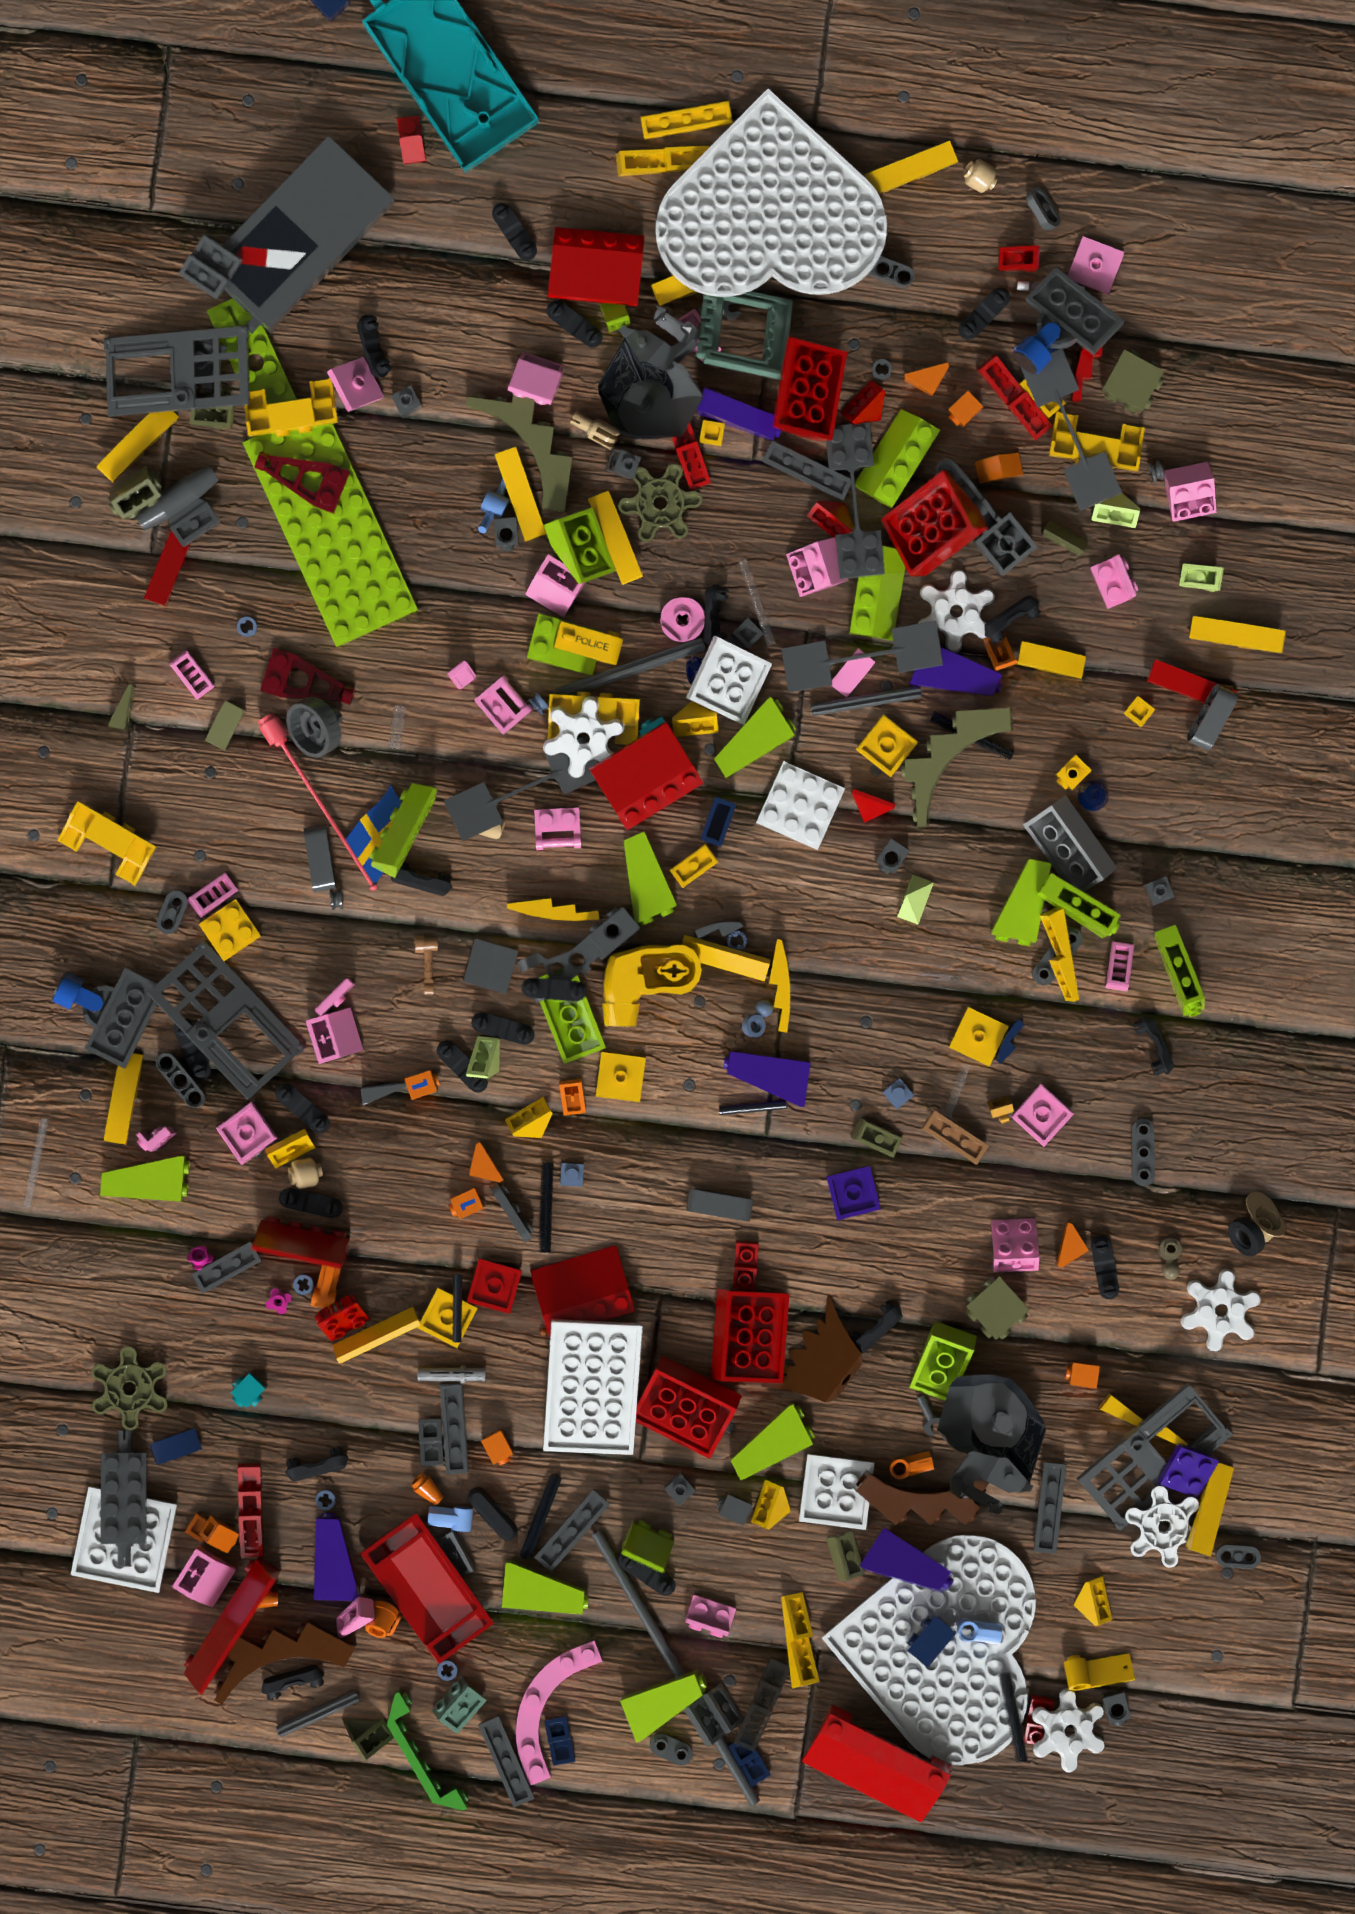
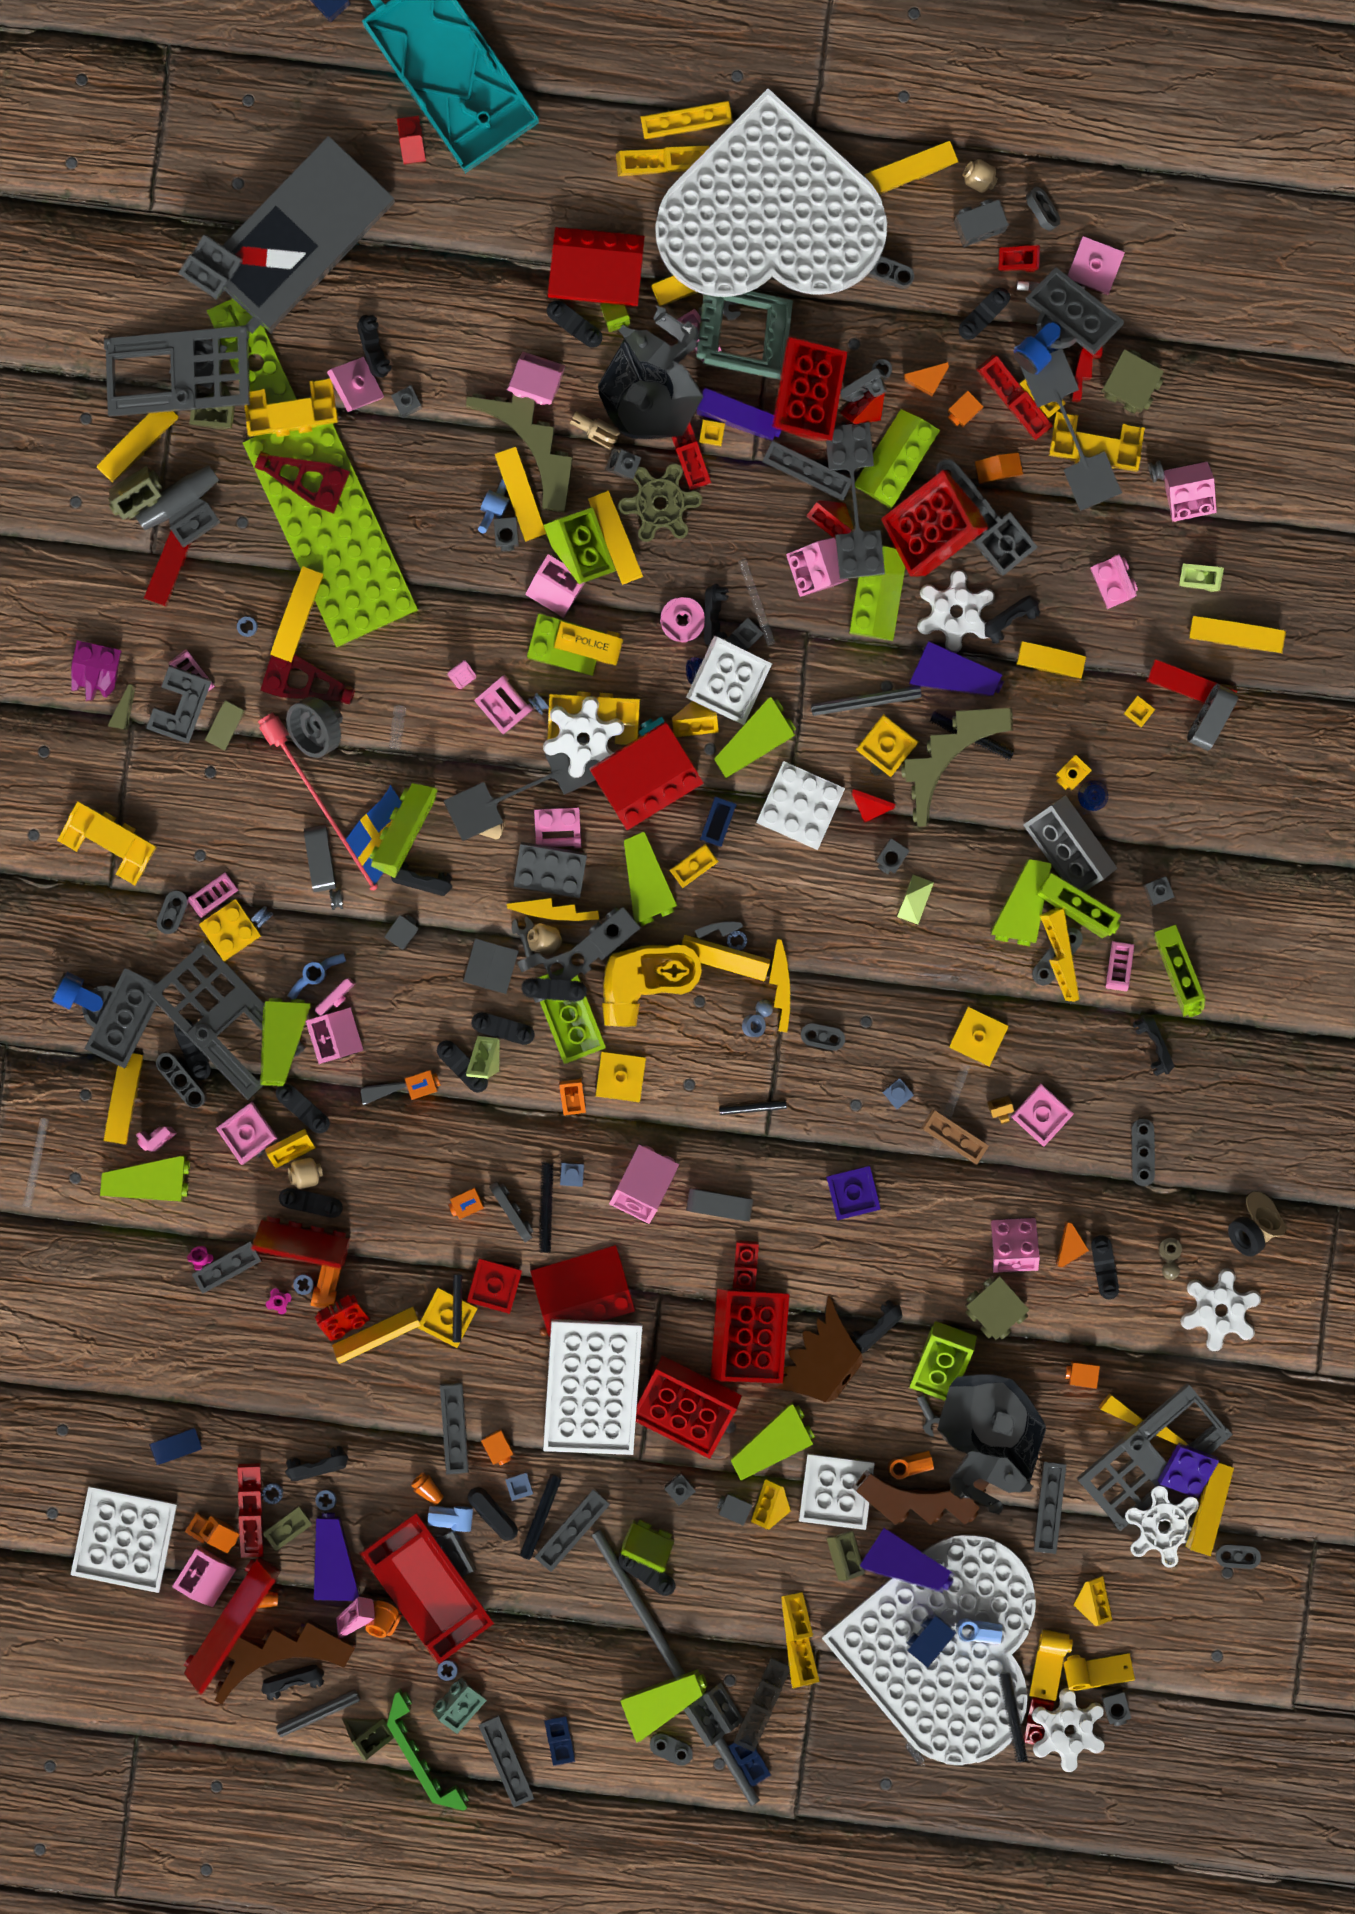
(94, 669): none -> magenta plate
(117, 1398): olive plate -> none
(124, 1498): dark grey plate -> none
(193, 691): none -> dark grey plate
(248, 1390): teal brick -> none
(262, 916): none -> sand blue bush
(277, 1498): none -> sand blue bush
(280, 1036): none -> lime slope
(287, 1528): none -> olive plate
(296, 614): none -> yellow slope
(323, 966): none -> medium blue piece
(402, 931): none -> dark grey brick
(427, 946): medium nougat brick -> none
(431, 1442): dark grey slope -> none
(452, 1374): light grey pin -> none
(483, 1165): orange slope -> none
(514, 231): black piece -> none
(519, 1486): none -> sand blue plate
(523, 933): none -> dark grey bar
(530, 1120): yellow slope -> none
(534, 1700): bright pink plate -> none
(538, 1591): lime slope -> none
(544, 939): none -> tan head
(550, 870): none -> dark grey plate
(632, 668): dark grey axle -> none
(644, 1183): none -> bright pink slope
(710, 1615): bright pink bracket -> none
(774, 1075): dark purple slope -> none
(822, 1036): none -> dark grey plate
(852, 674): bright pink slope -> none
(872, 381): none -> dark grey hinge
(876, 1137): olive slope -> none
(876, 1766): red slope -> none
(914, 648): dark grey hinge -> none
(981, 222): none -> dark grey brick
(1000, 654): orange slope -> none
(1006, 1046): dark blue slope -> none
(1049, 1663): none -> yellow door
(1064, 538): olive slope -> none
(1117, 511): yellowish green slope -> none

